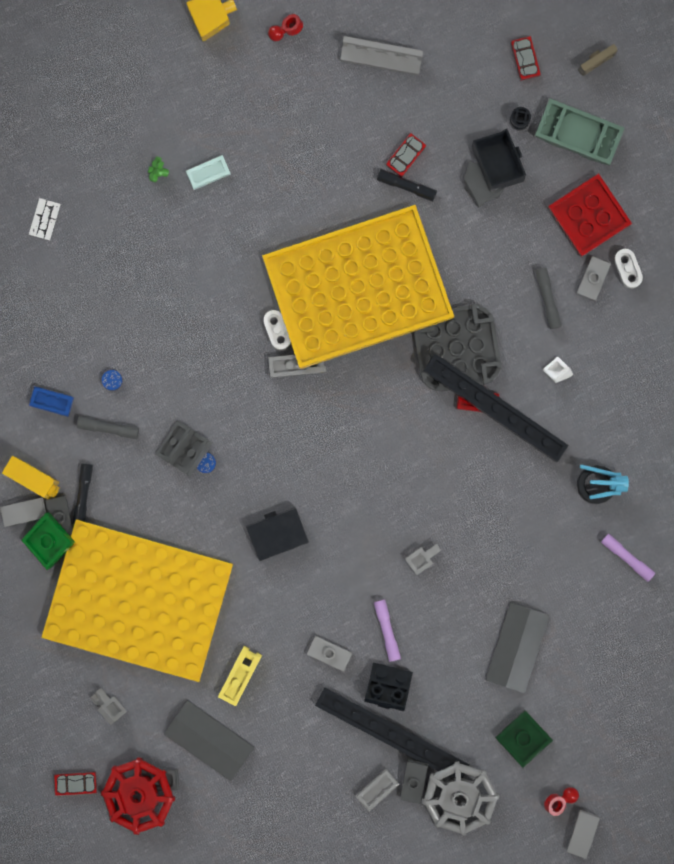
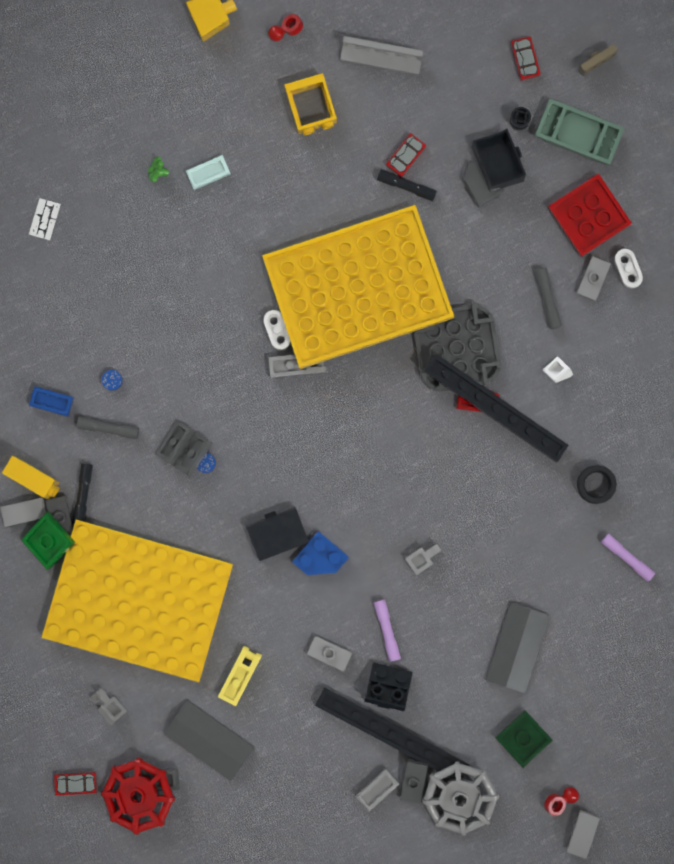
(305, 85): none -> yellow window
(320, 556): none -> blue plate
(617, 482): medium azure plant -> none

